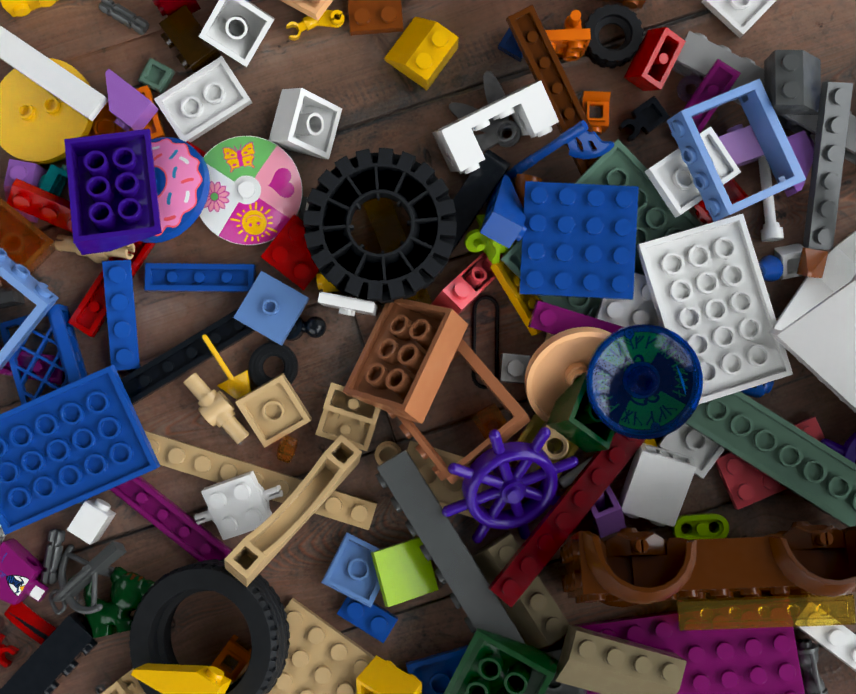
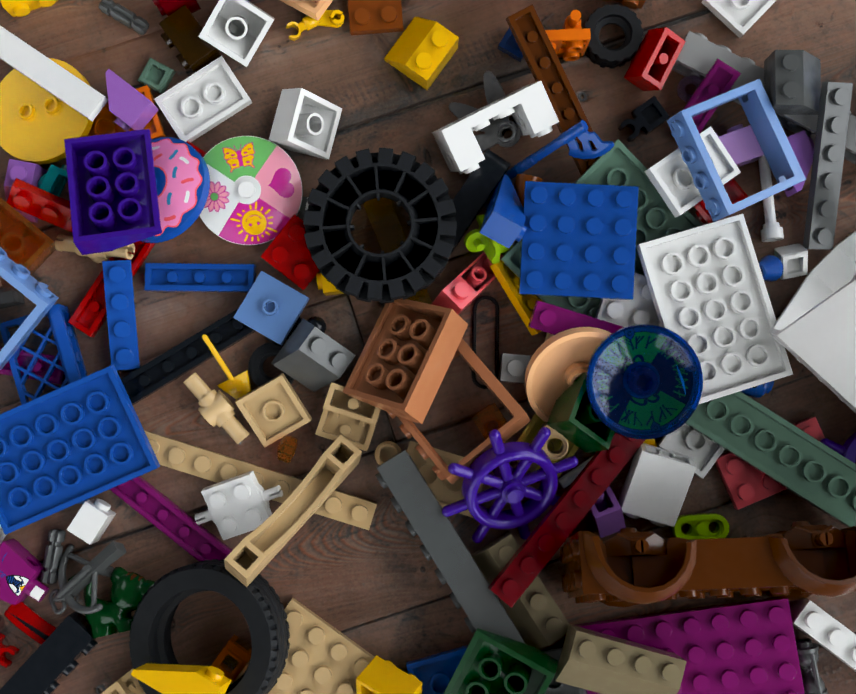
(312, 357): none -> dark grey slope
(347, 305): white plate -> none
(354, 571): medium blue plate -> none
(374, 620): blue plate -> none
(403, 572): lime tile -> none
(596, 108): orange window -> none
(765, 612): clear yellow tile -> none
(812, 263): dark orange slope -> none

